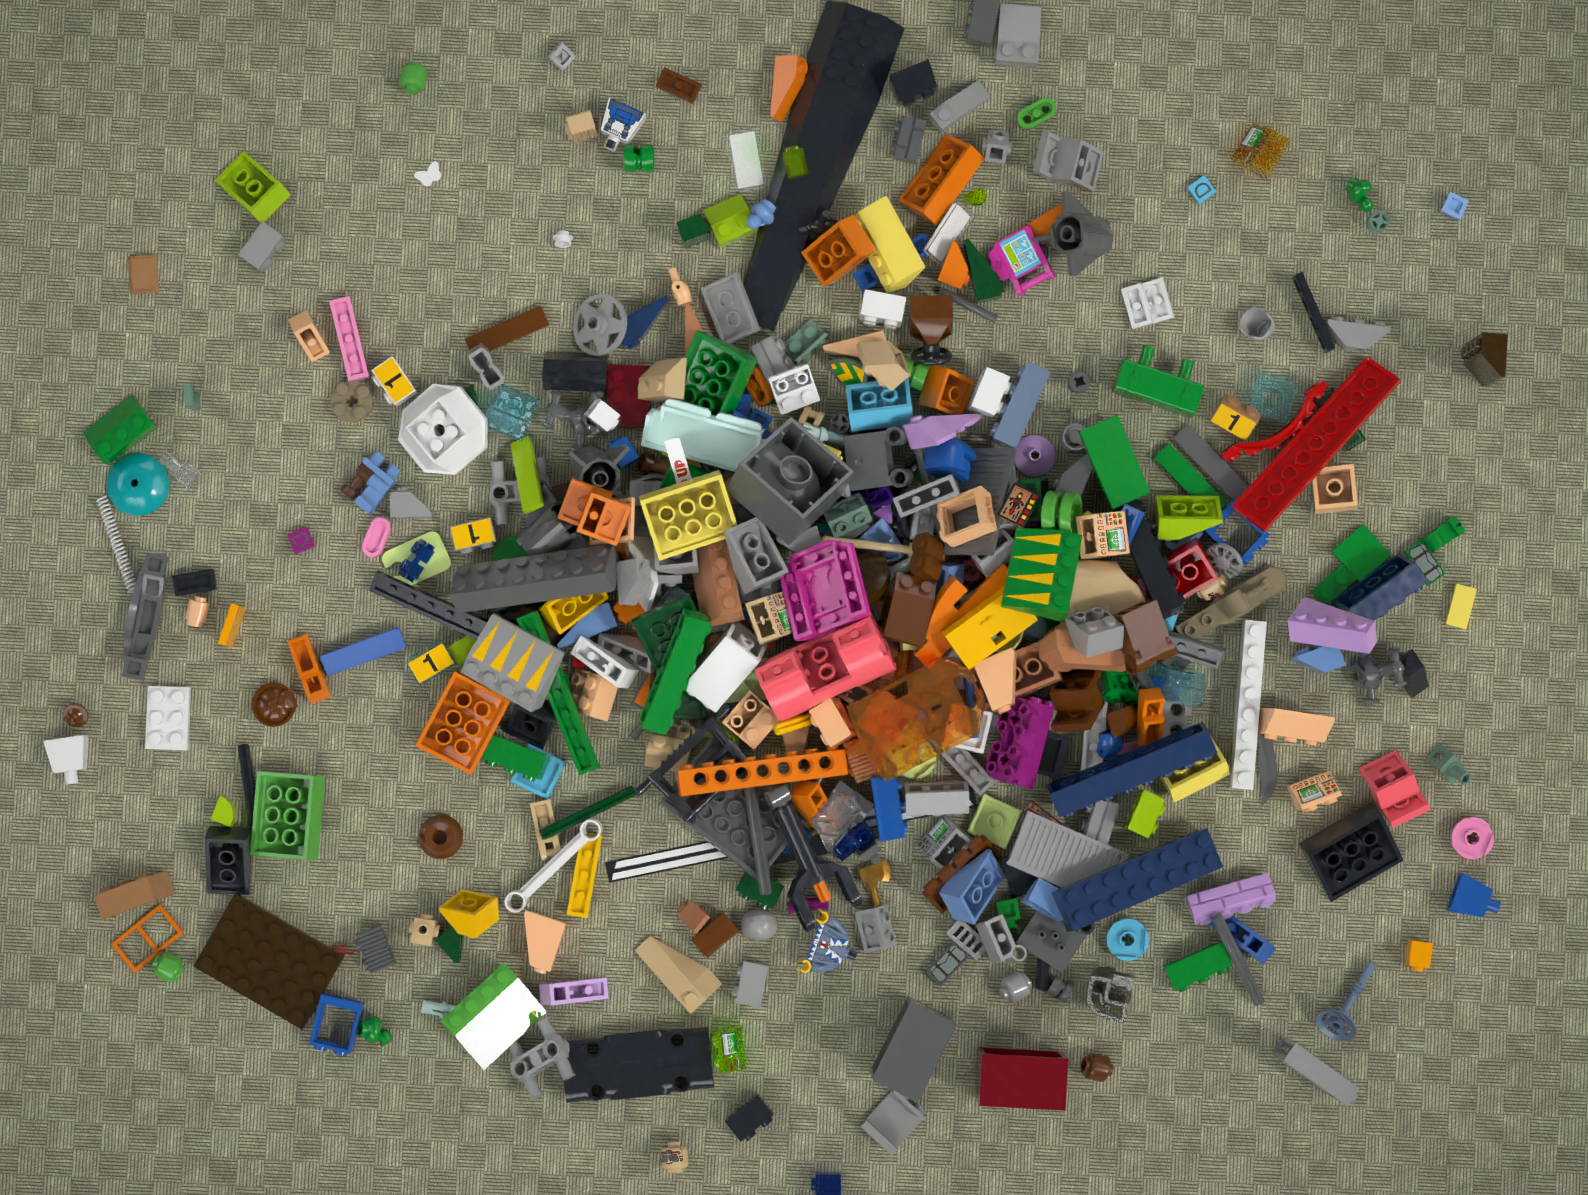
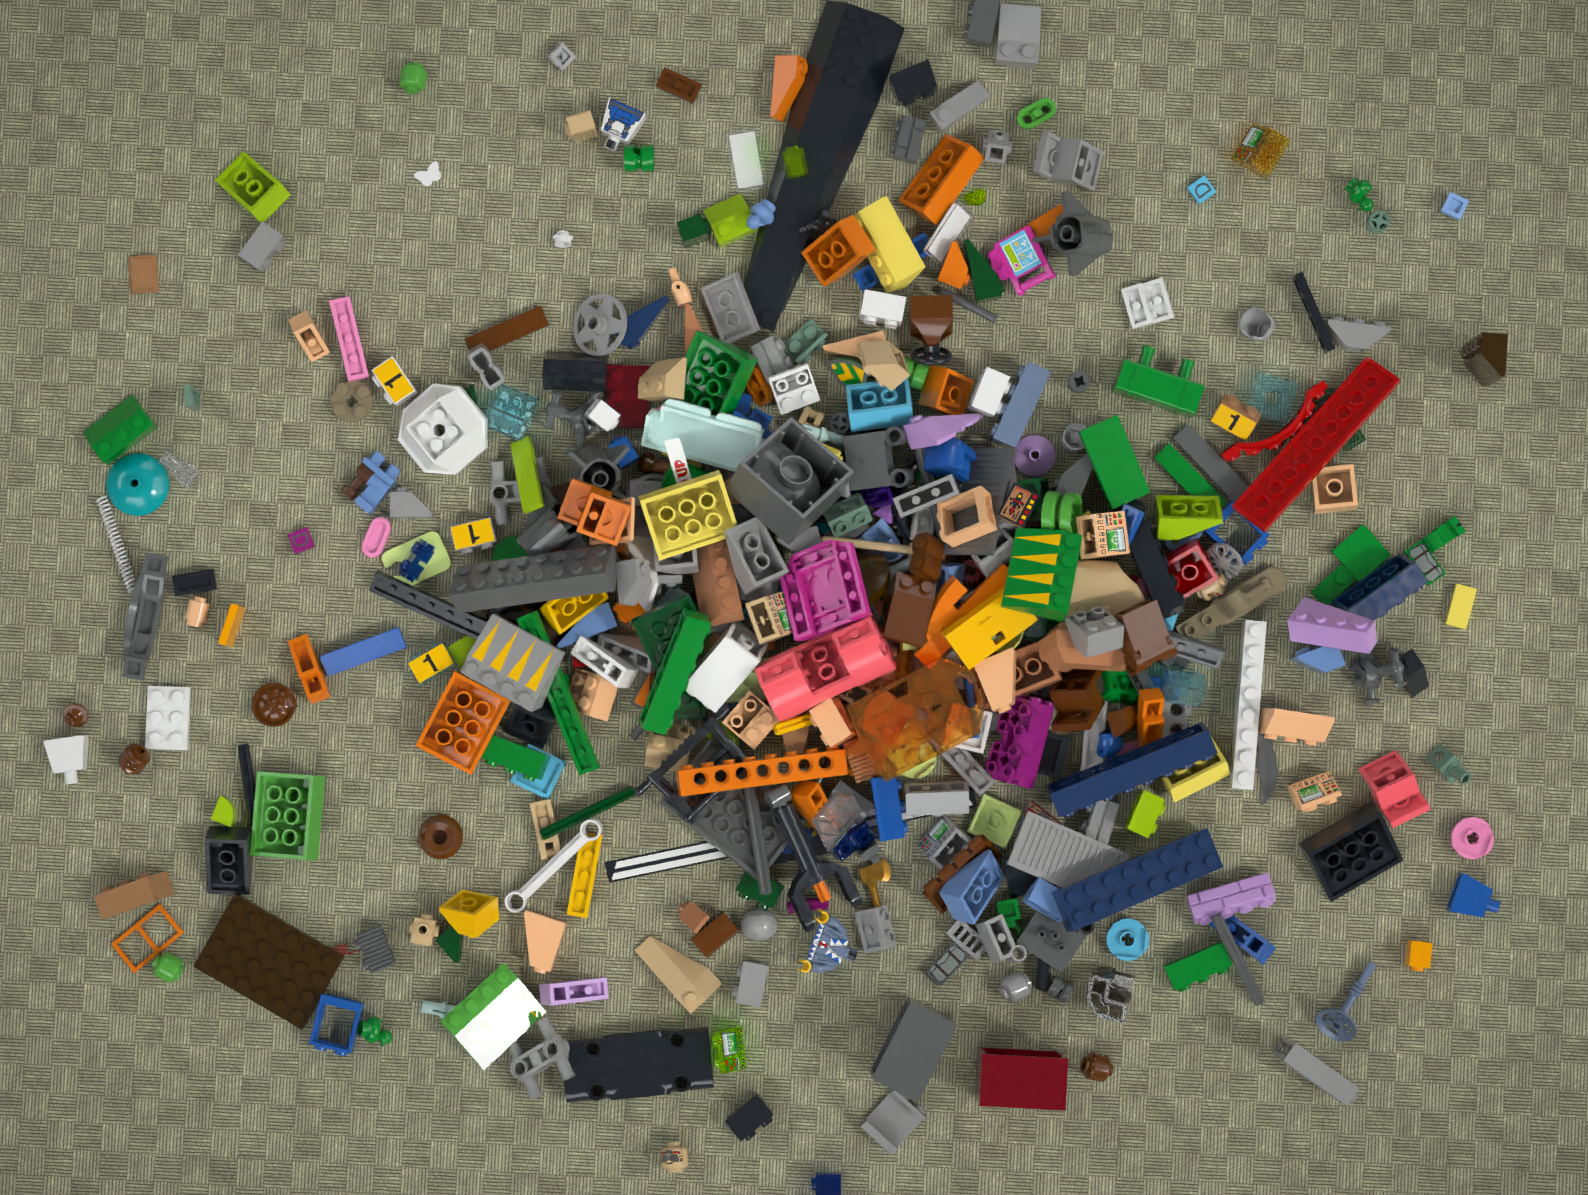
(134, 759): none -> reddish brown head

